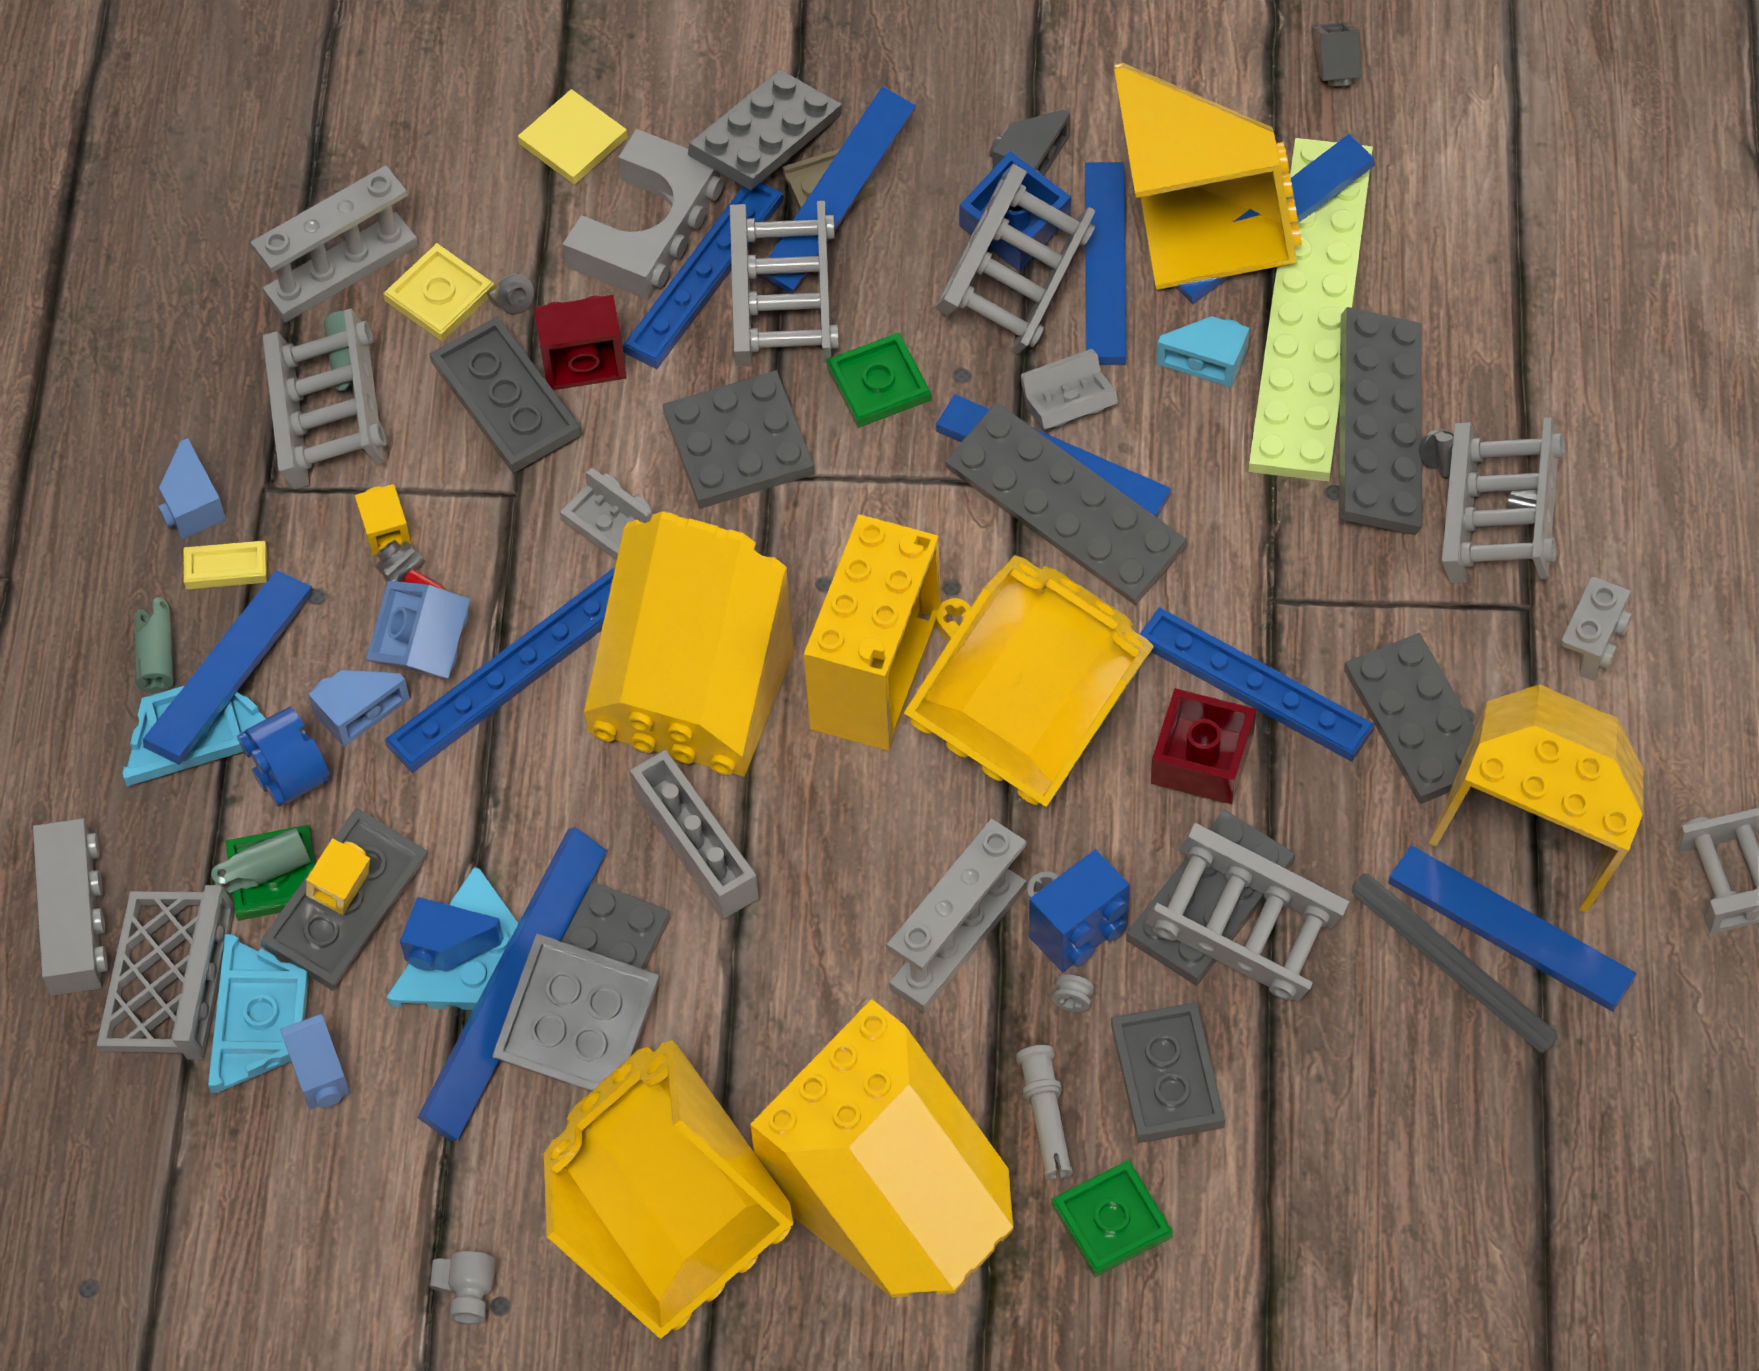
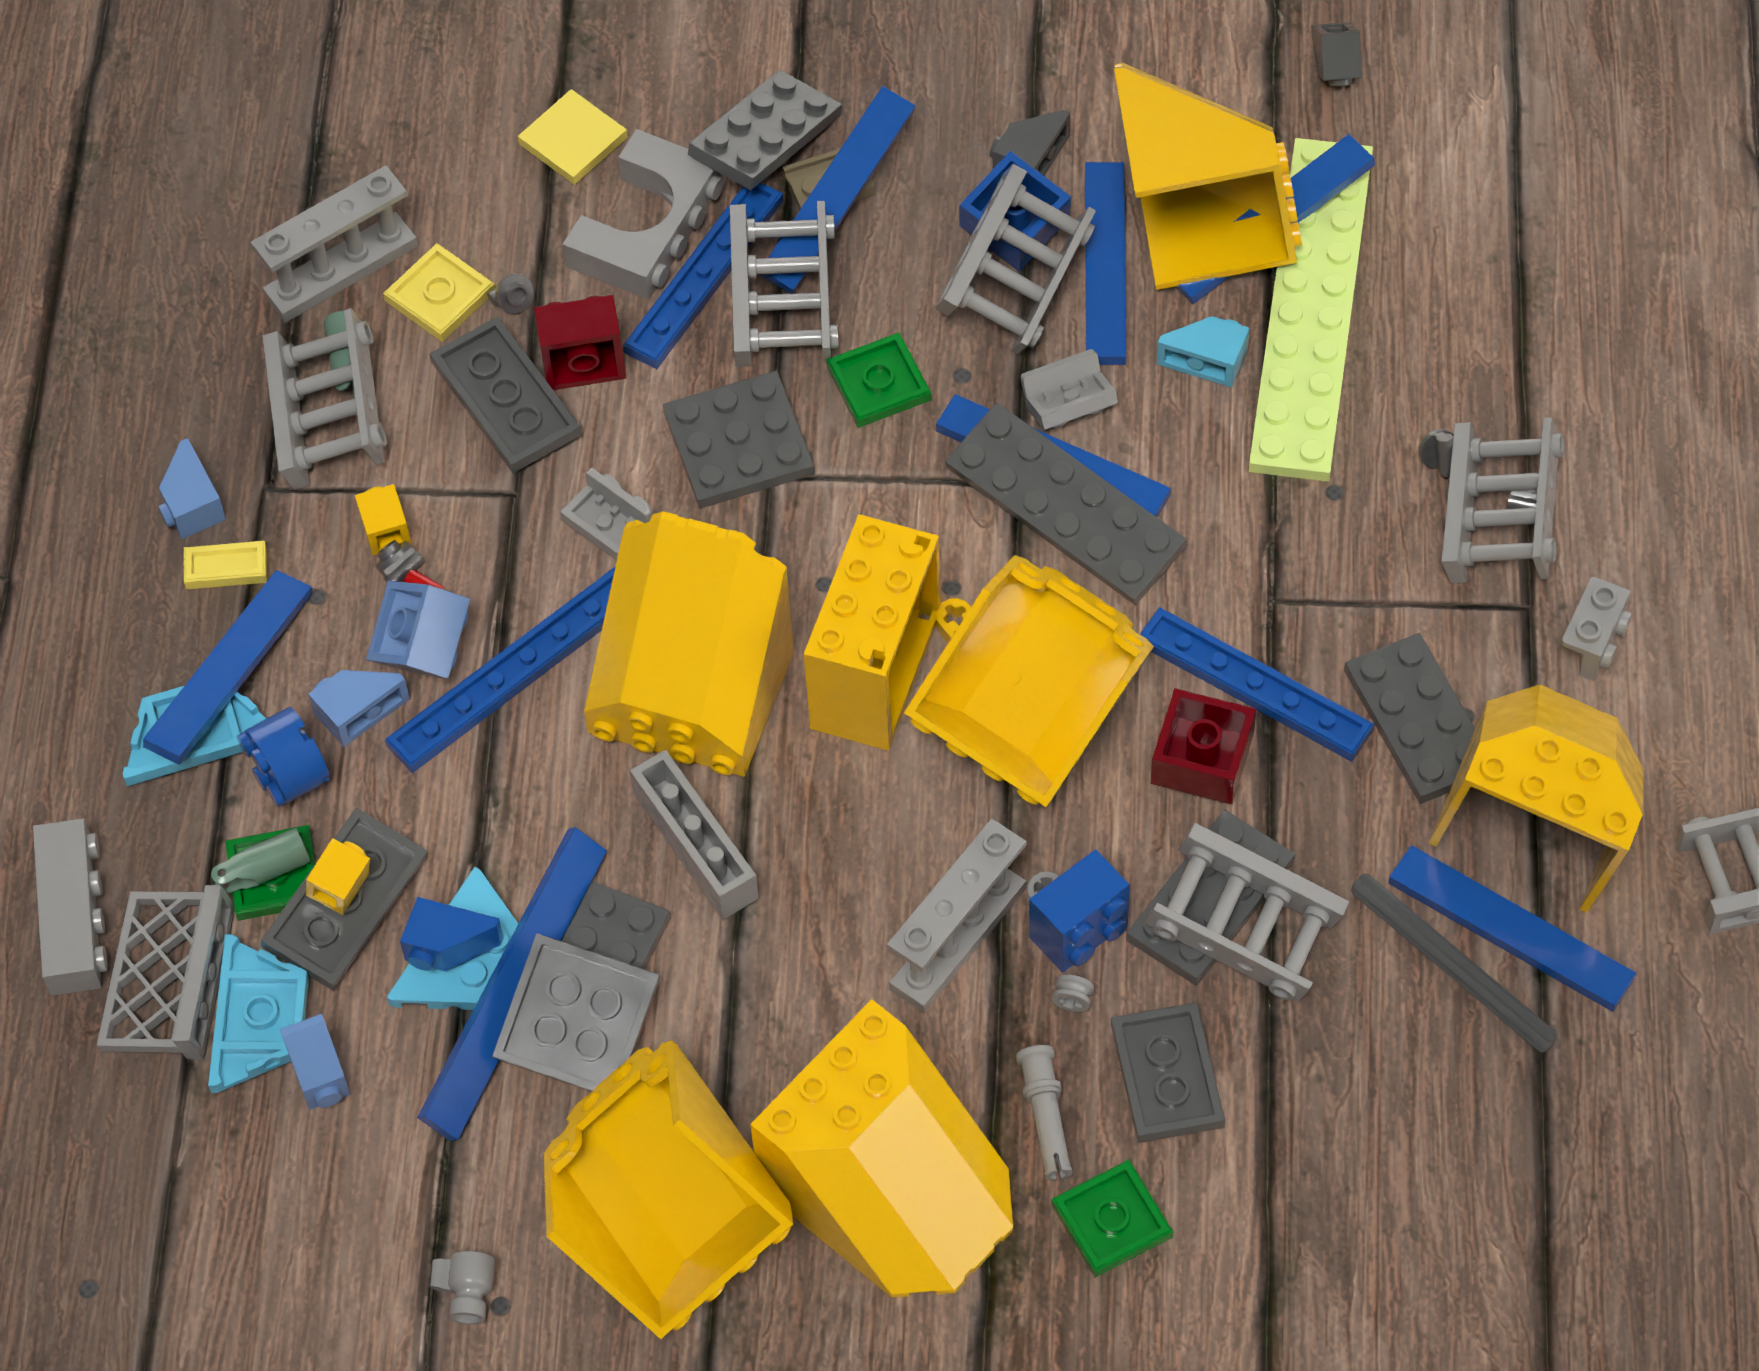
(153, 648): sand green piece -> none
(1380, 421): dark grey plate -> none

